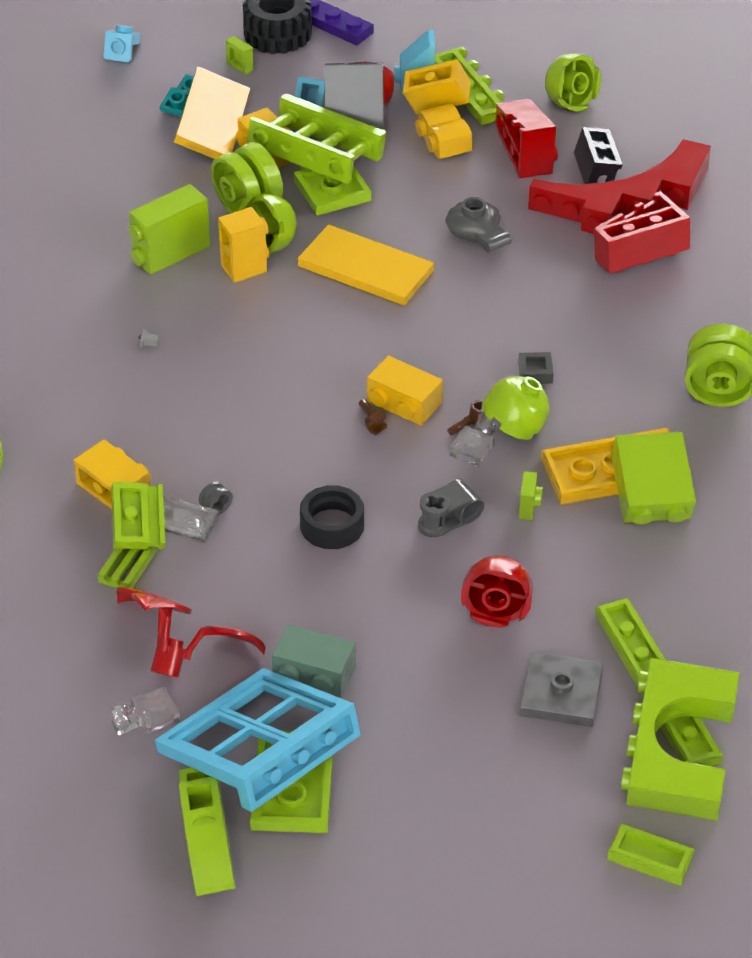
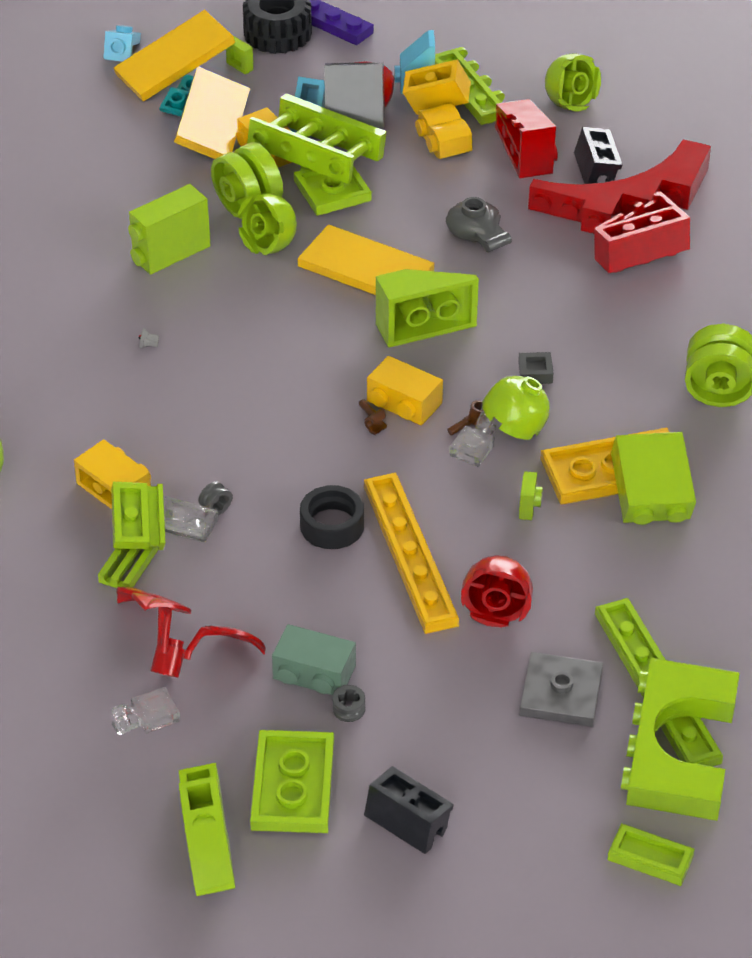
(174, 55): none -> yellow tile
(243, 244): yellow brick -> none
(281, 763): medium azure window -> none
(344, 694): none -> dark grey bush
(407, 809): none -> black hinge
(411, 553): none -> yellow tile
(424, 304): none -> lime slope
(448, 509): dark grey piece -> none

